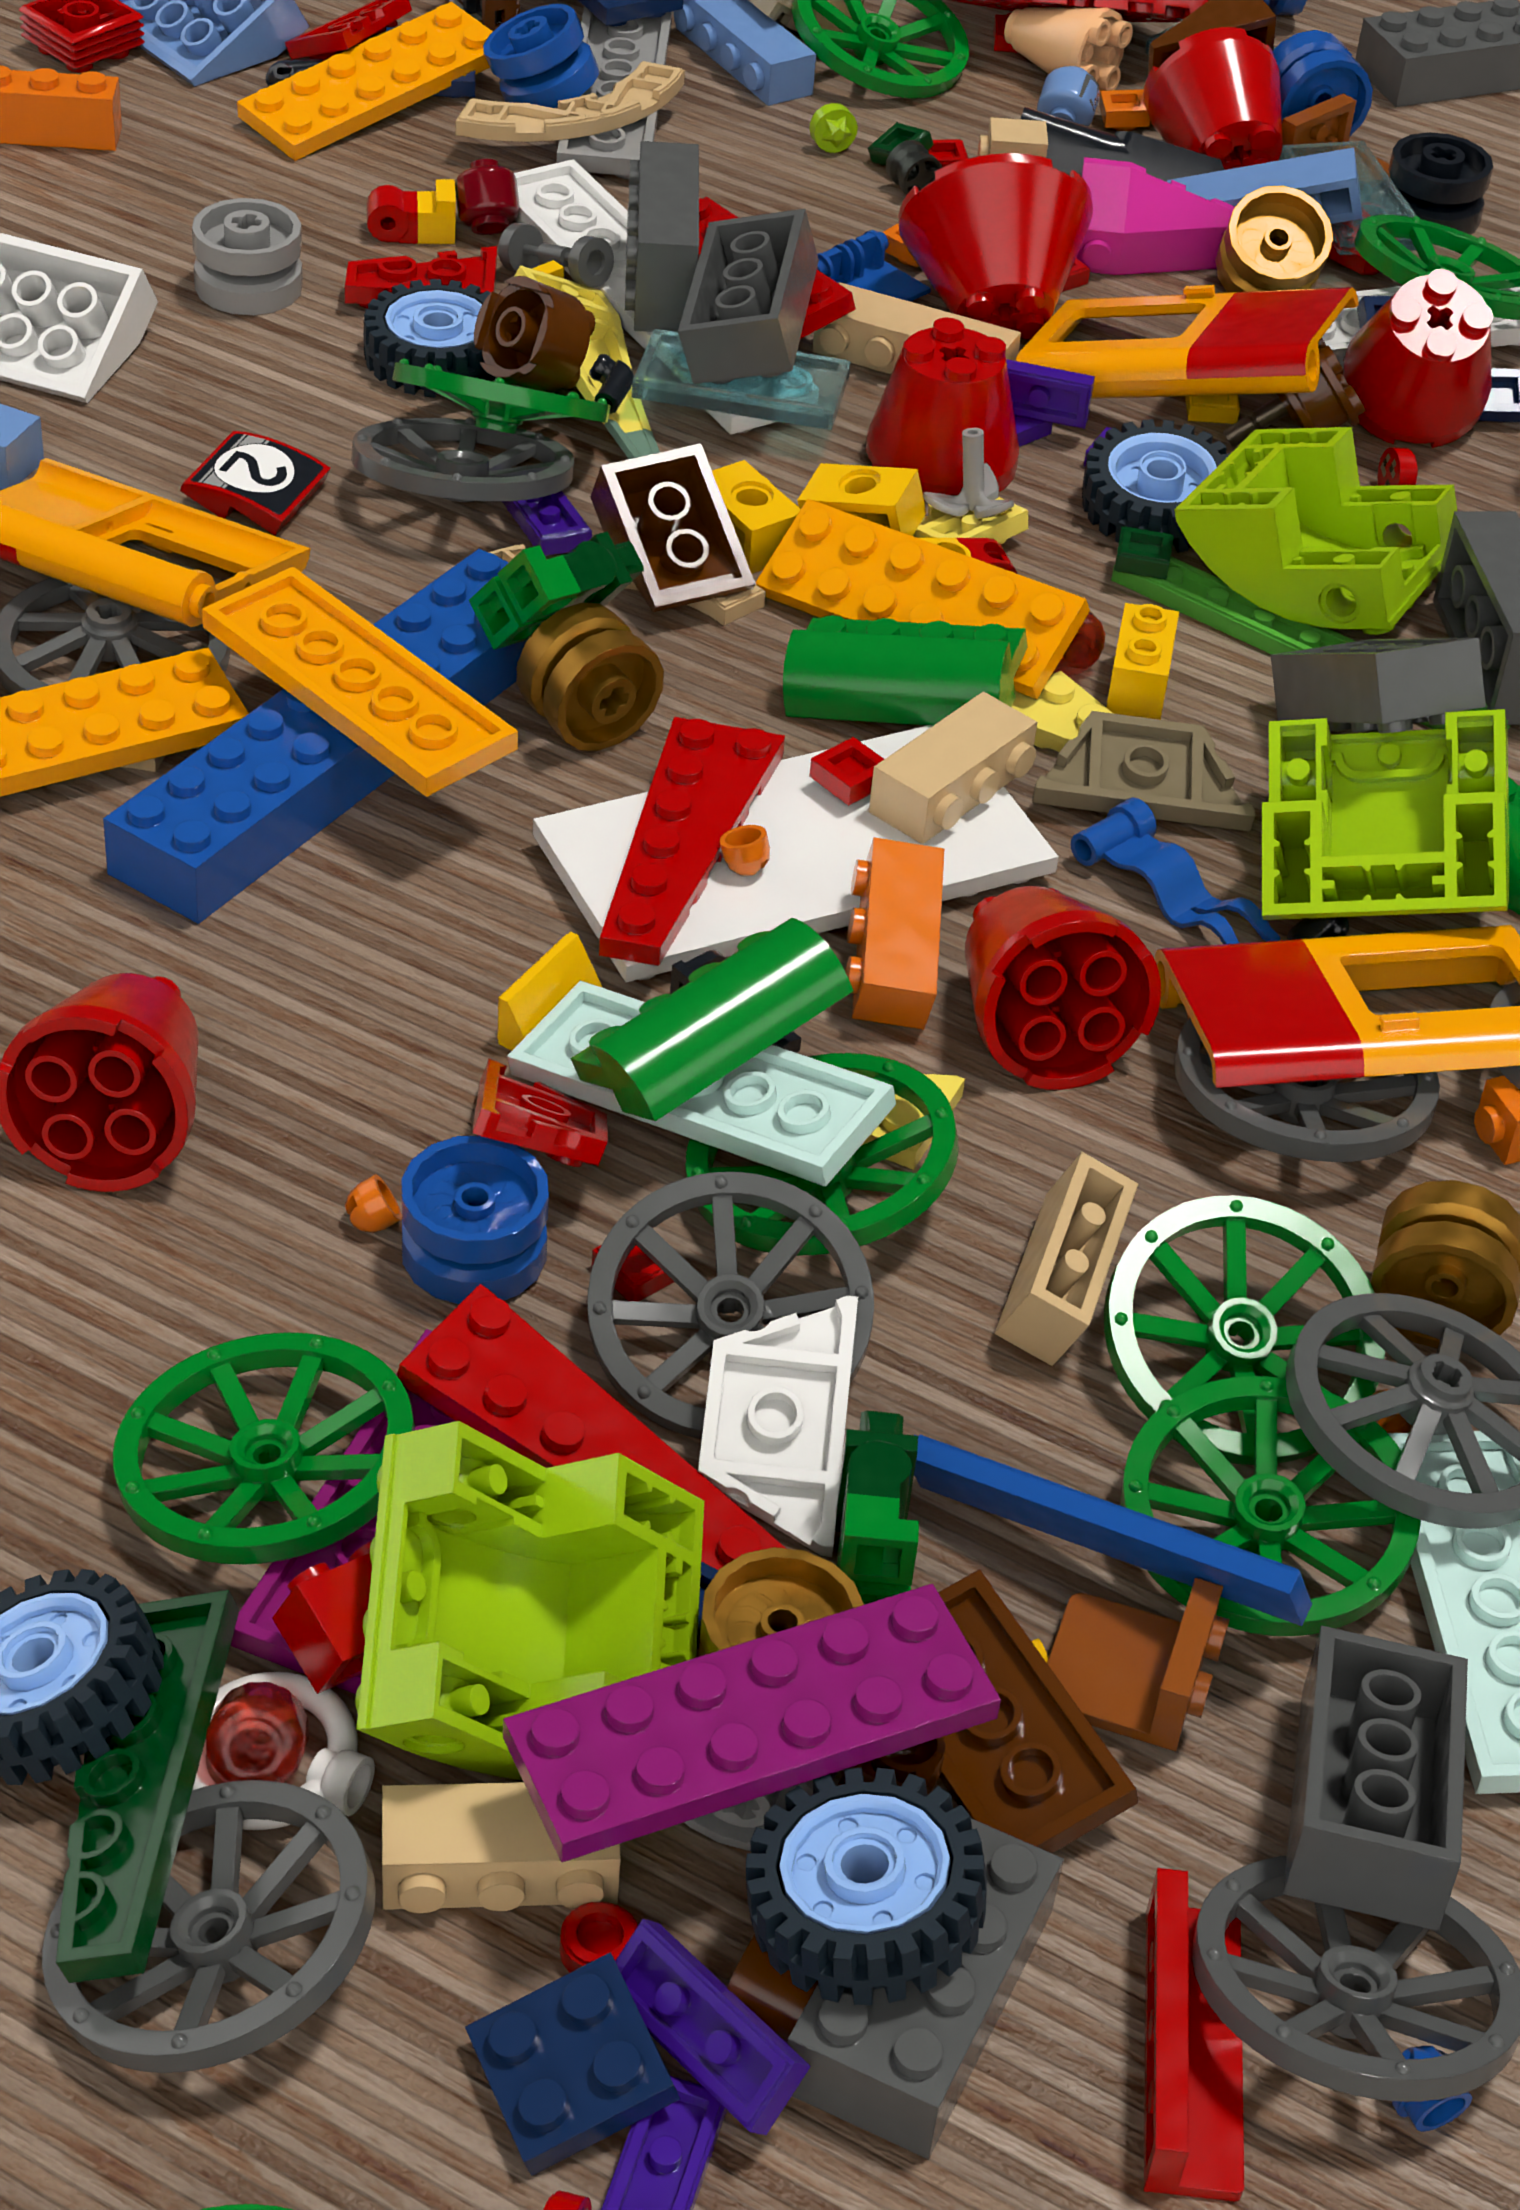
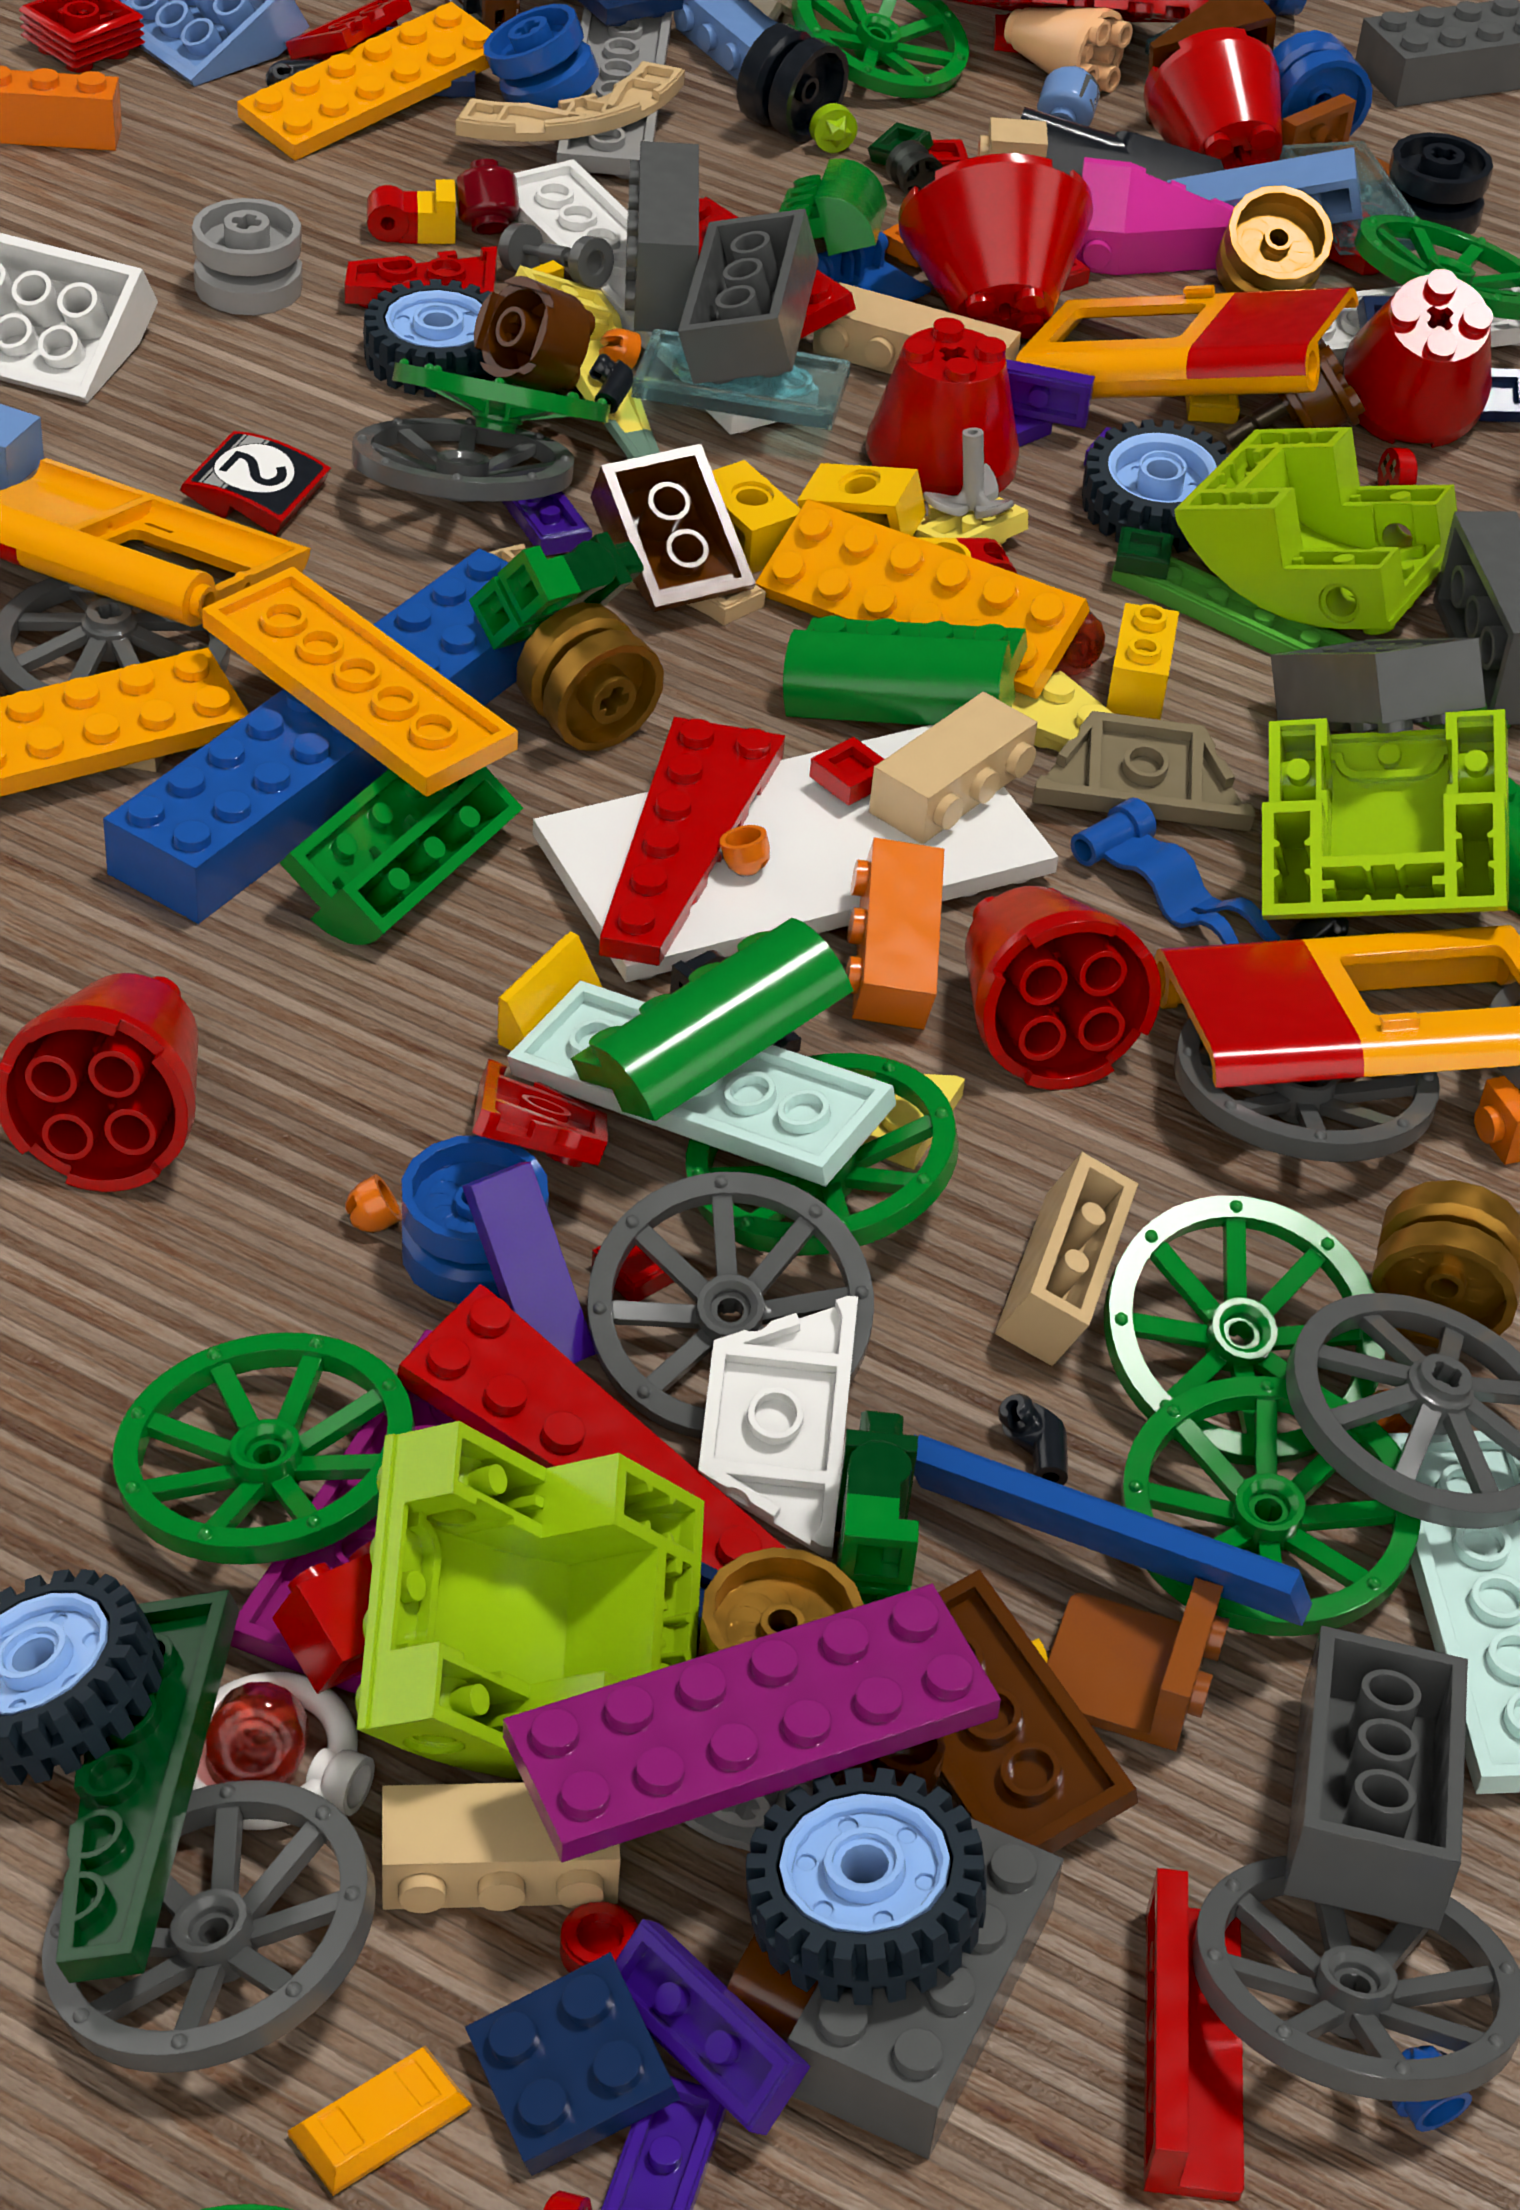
(379, 2120): none -> light orange tile
(394, 849): none -> green brick
(528, 1257): none -> dark purple tile
(621, 345): none -> orange hinge
(789, 79): none -> black wheel
(842, 206): none -> green brick
(1039, 1434): none -> black arm
(1123, 109): orange plate -> none

